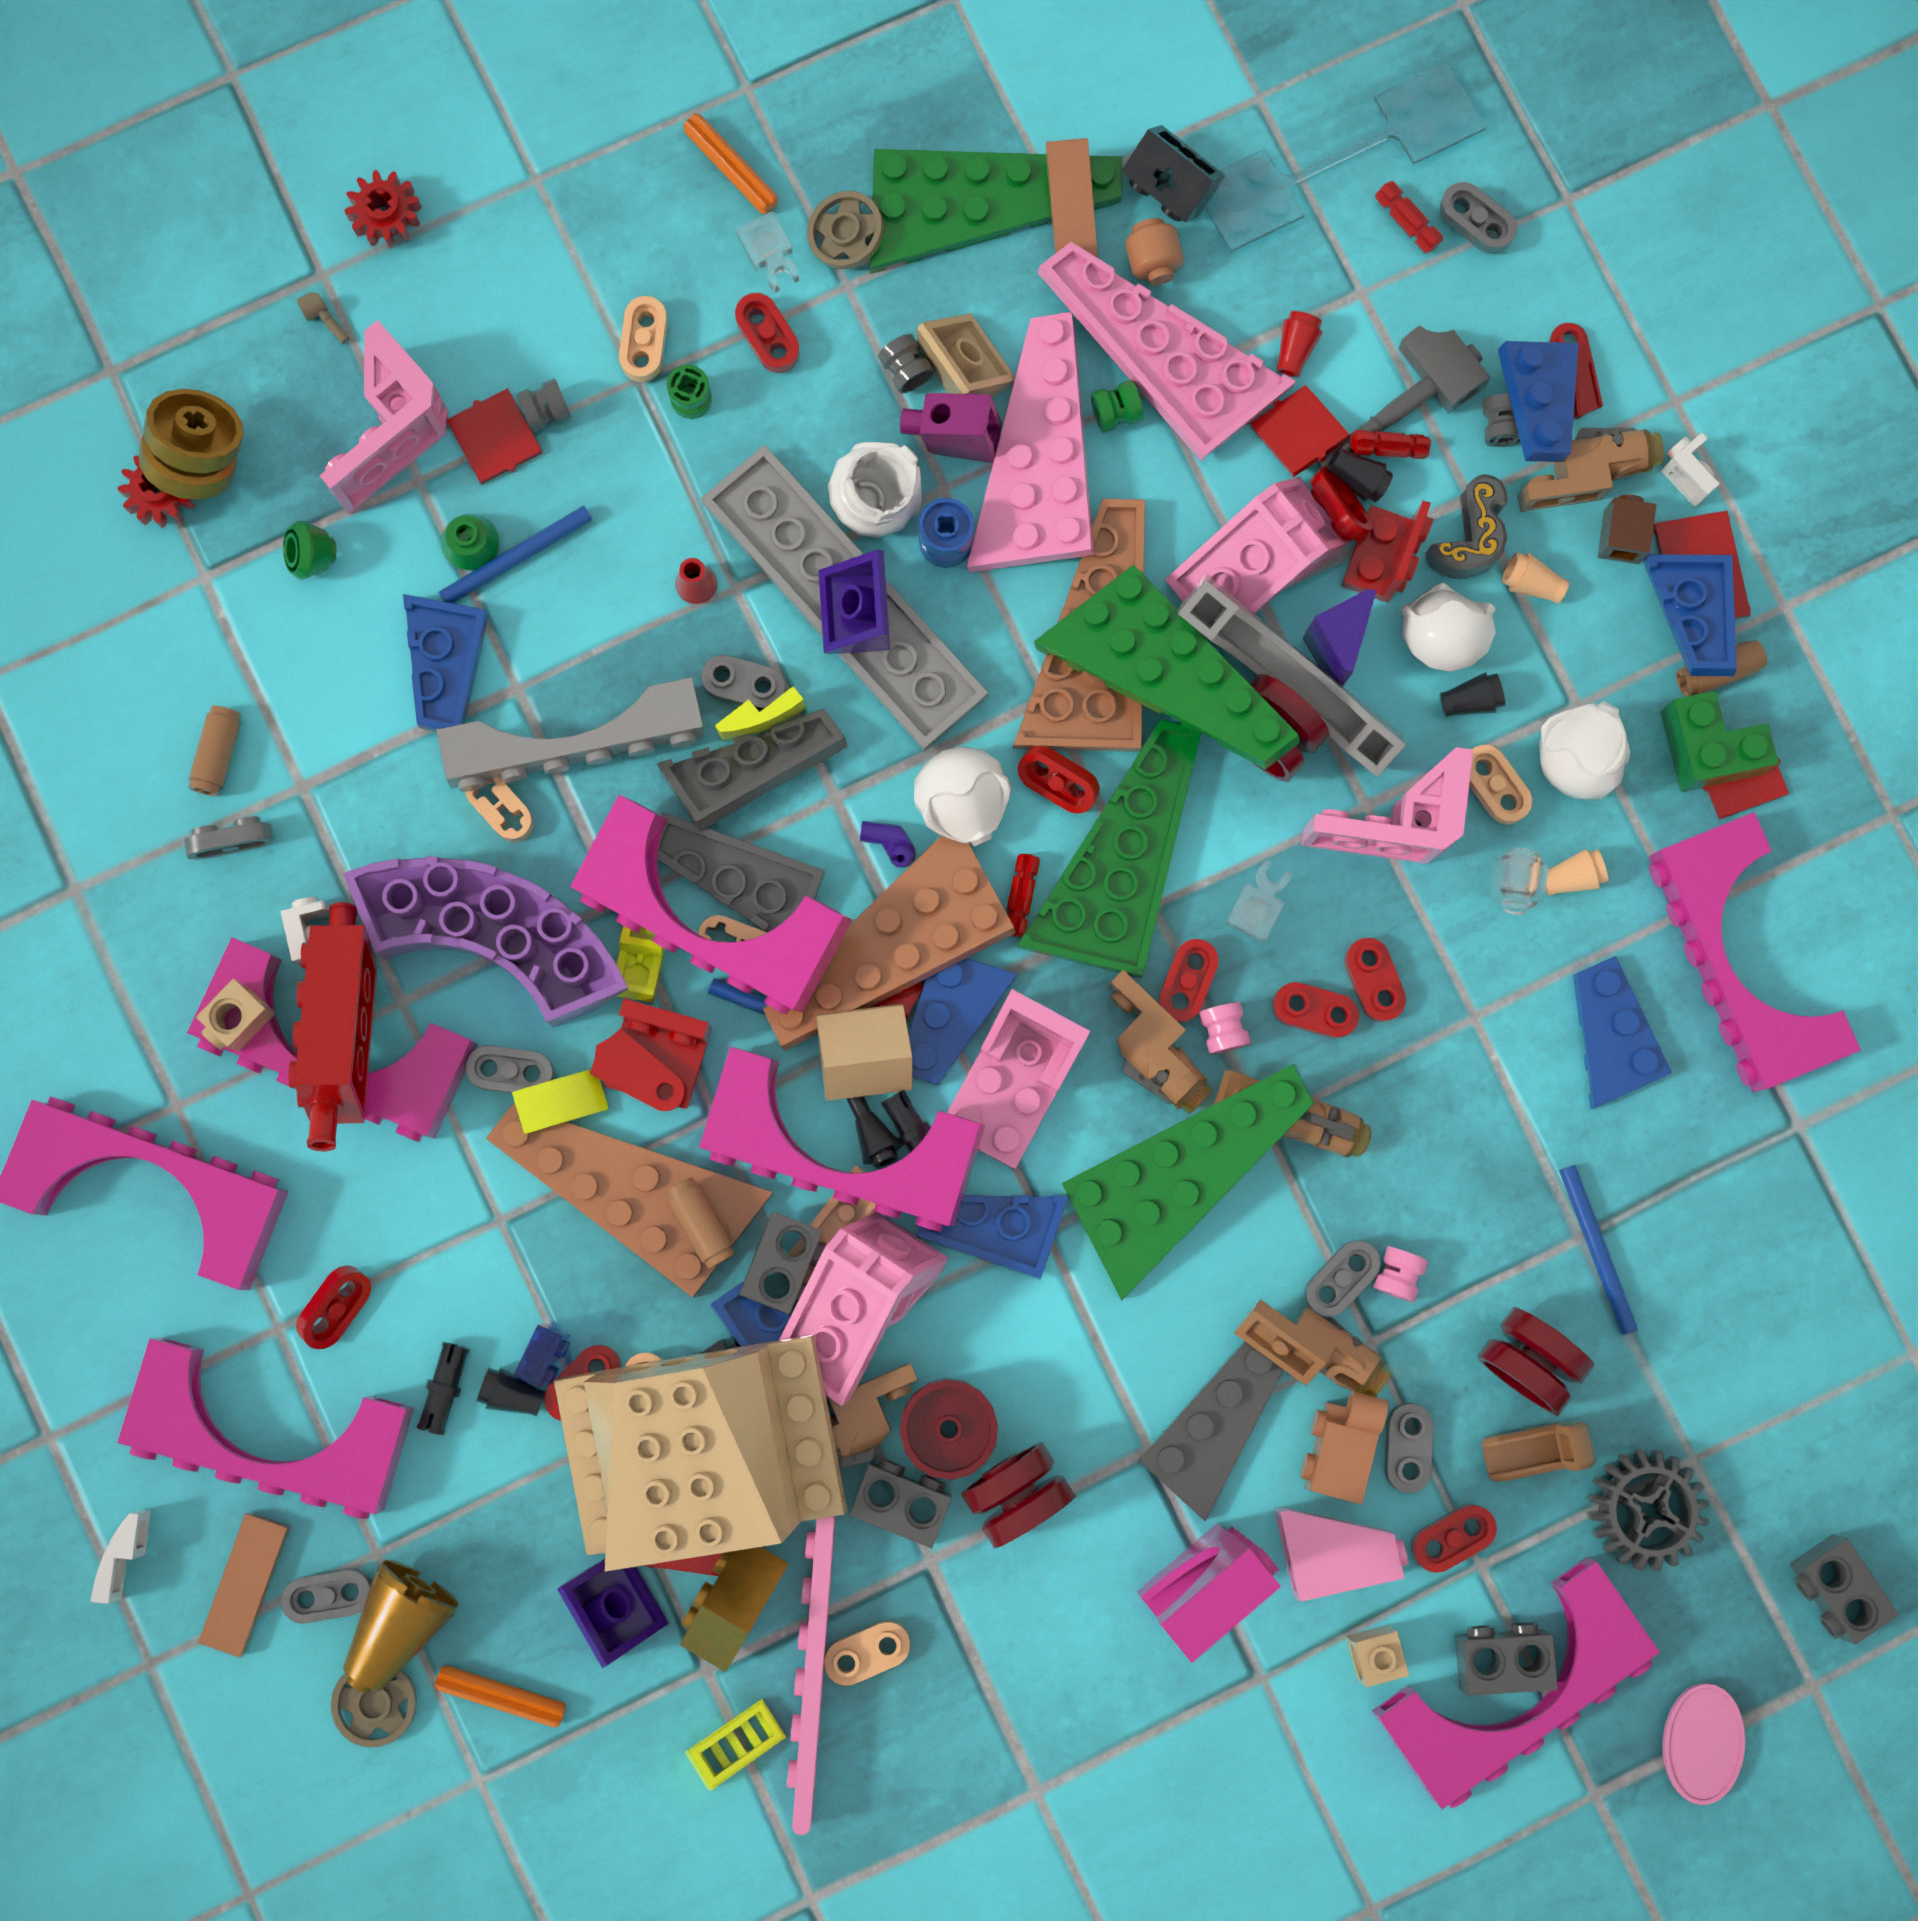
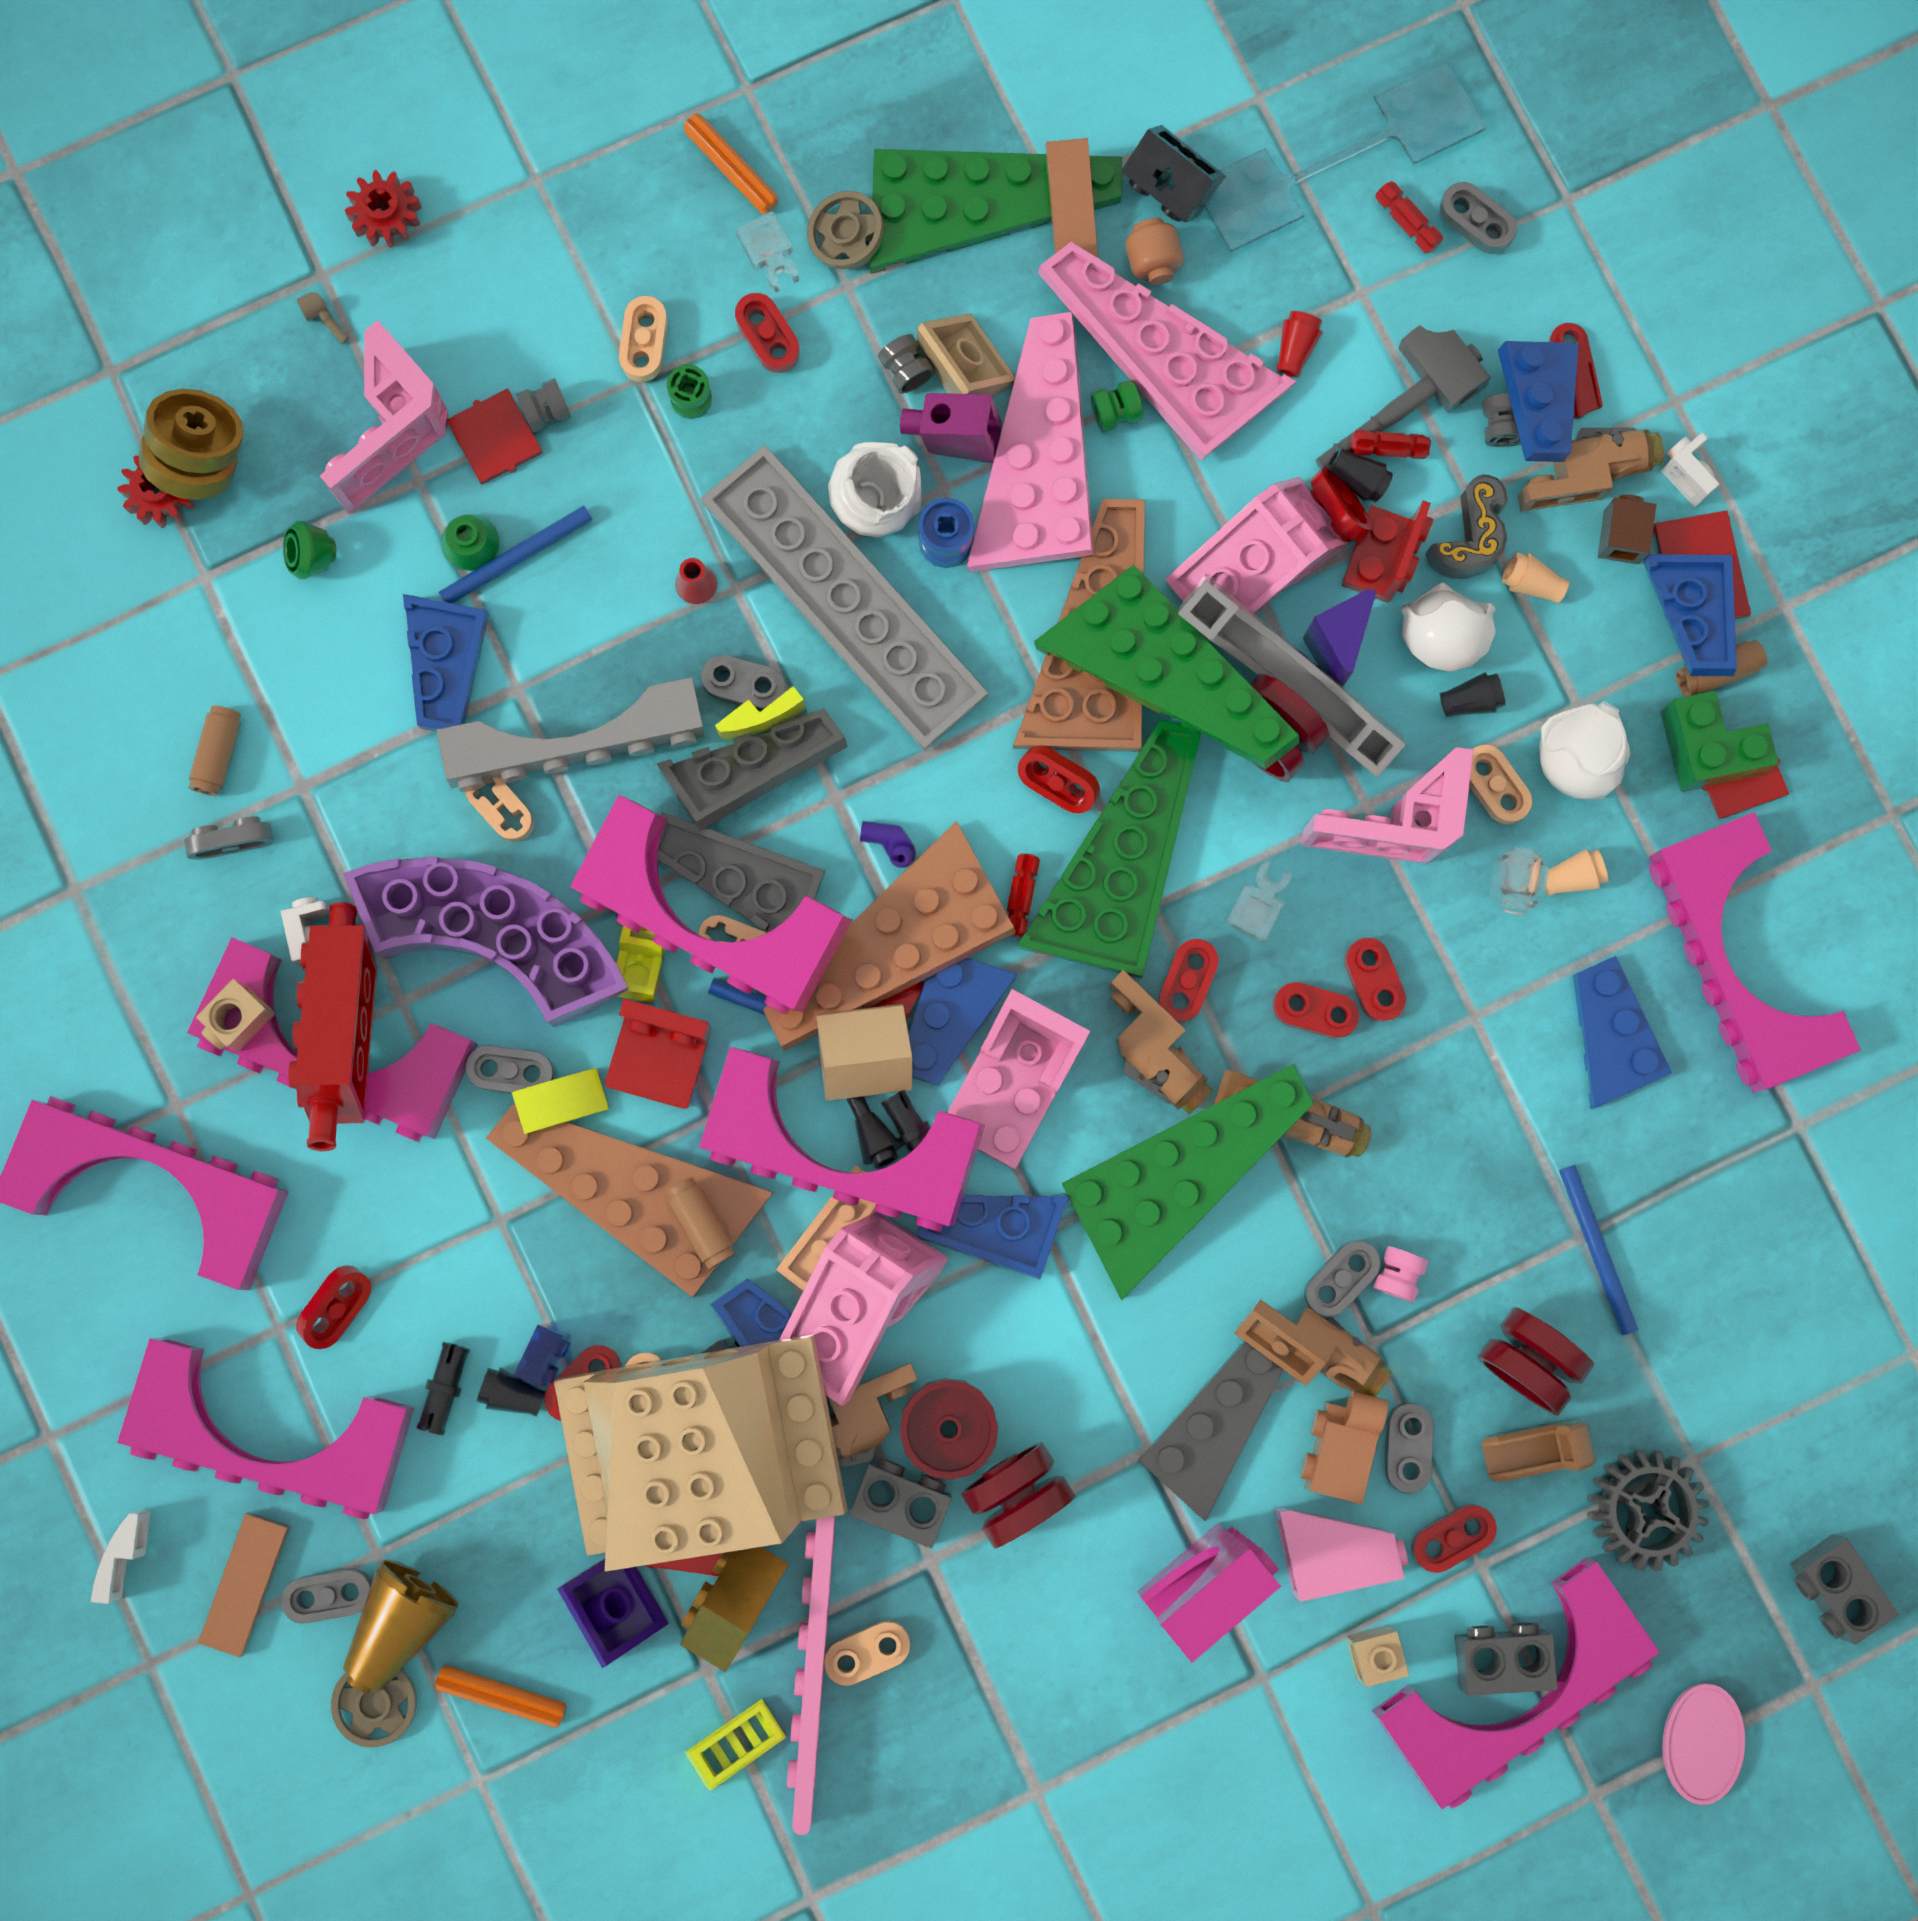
(636, 1071): red piece -> none
(771, 1259): dark grey brick -> none
(855, 605): dark purple slope -> none
(962, 794): white helmet -> none
(1224, 1028): bright pink wheel -> none
(1299, 431): red piece -> none

